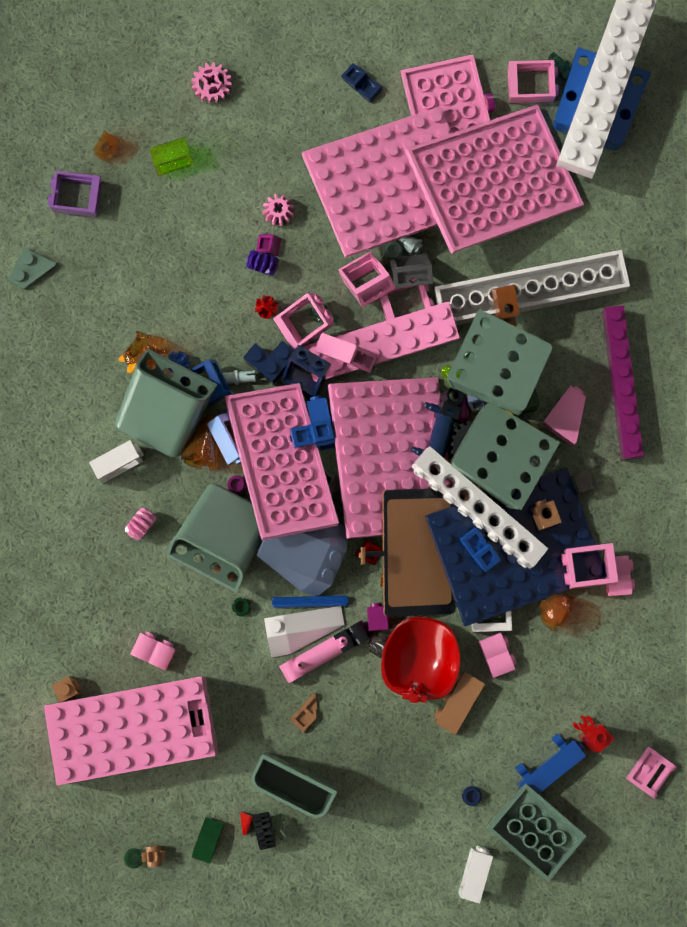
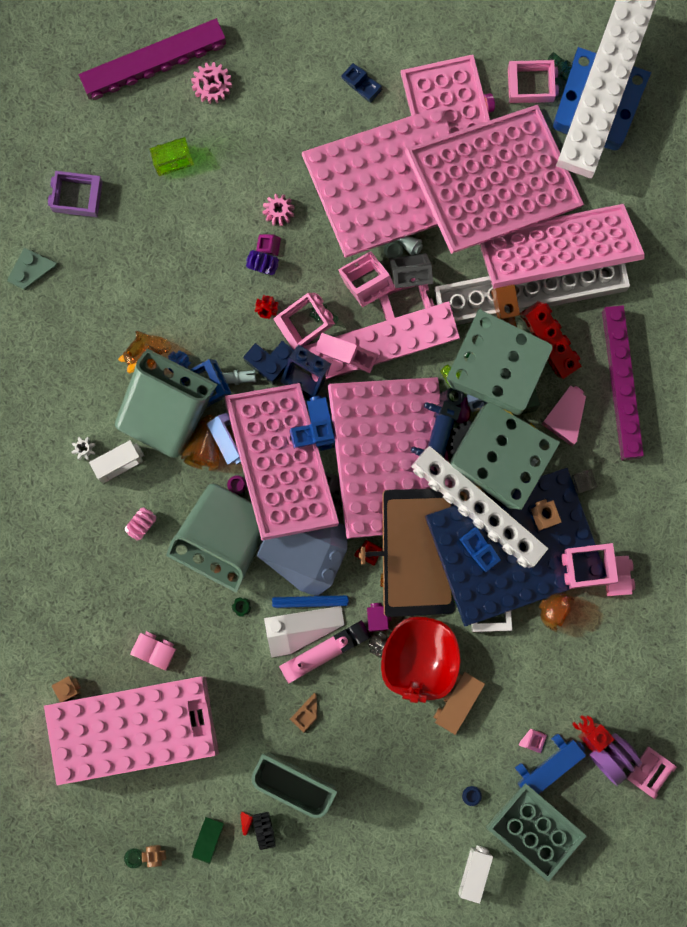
(84, 453): none -> white gear
(112, 143): clear orange brick -> none
(152, 59): none -> magenta brick
(497, 655): bright pink brick -> none
(533, 740): none -> bright pink slope
(543, 326): none -> red brick
(562, 247): none -> bright pink plate
(616, 759): none -> medium lavender wheel

